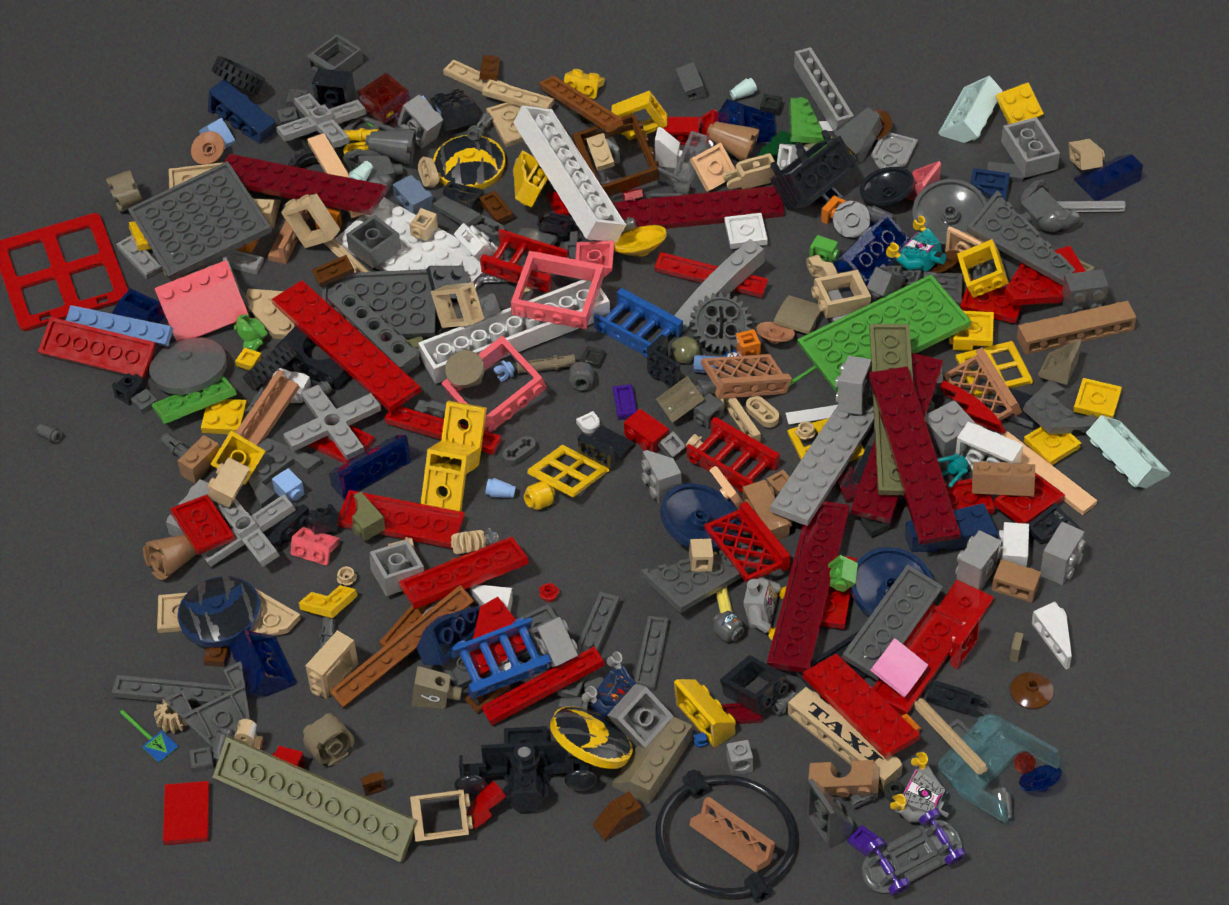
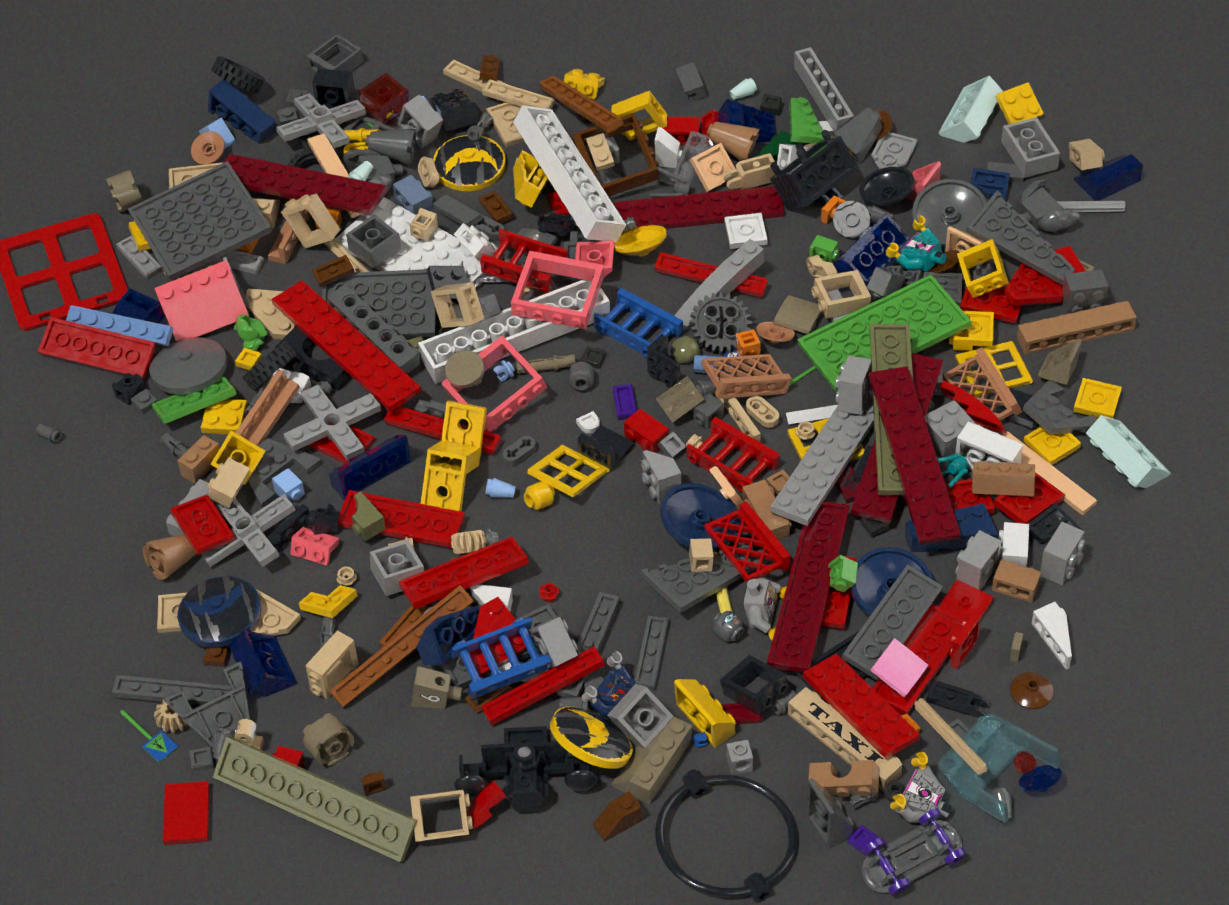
(463, 194): black wing -> none
(632, 195): red plate -> none
(733, 839): nougat fence -> none

